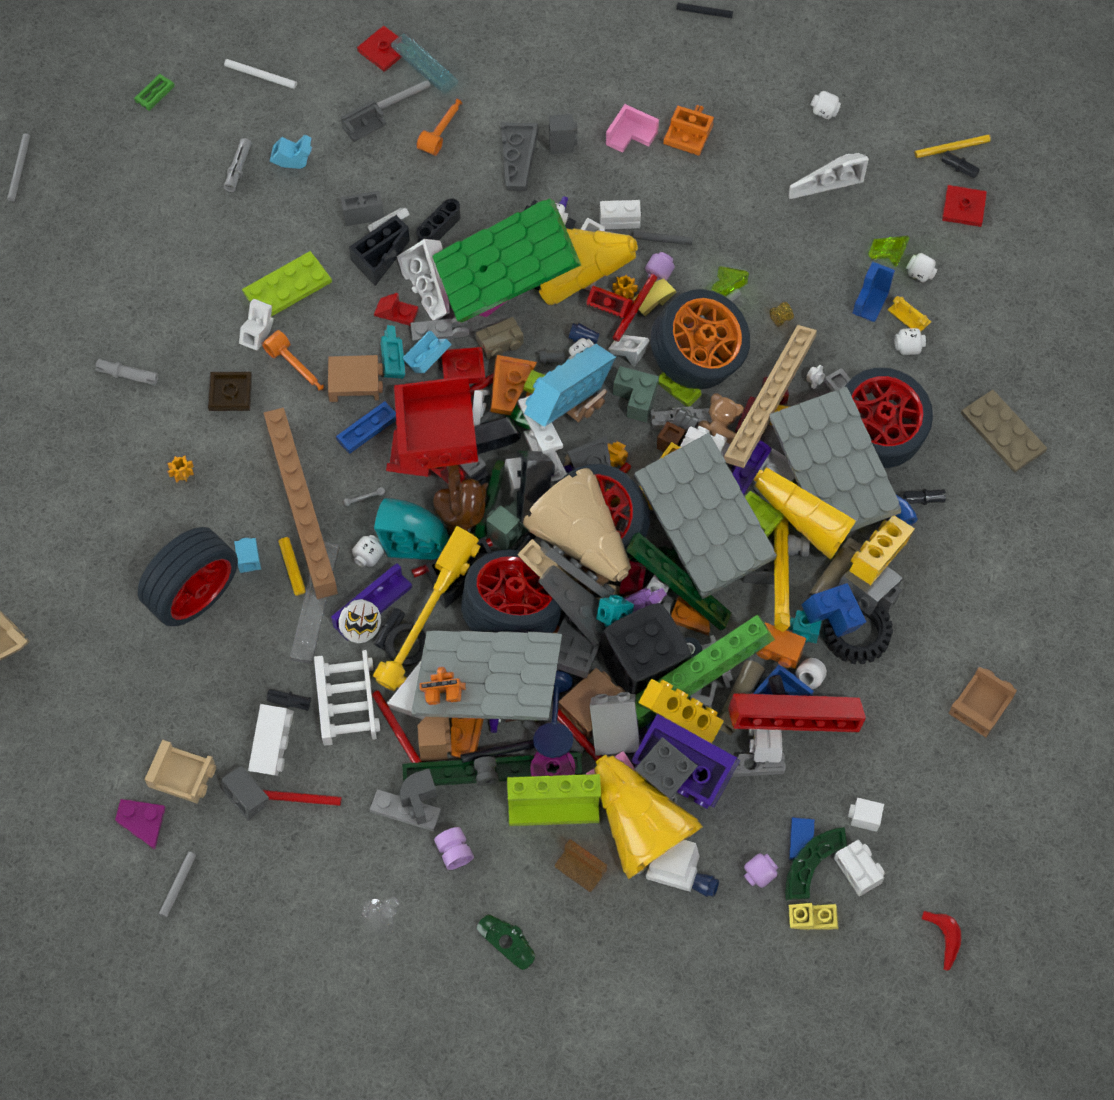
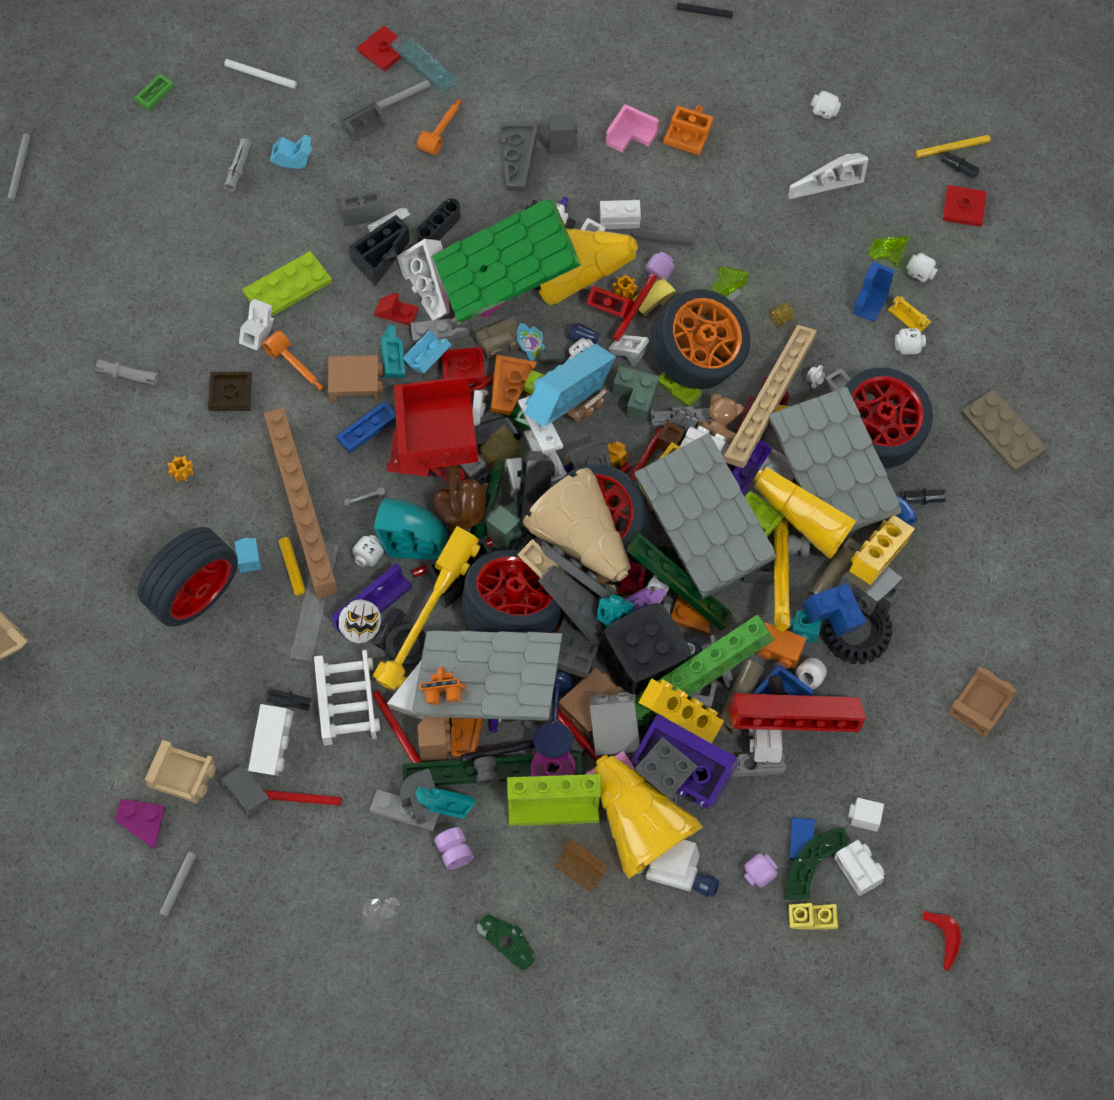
(445, 802): none -> teal hinge
(501, 446): none -> clear yellow piece
(530, 340): none -> sticker
(646, 455): none -> red bar

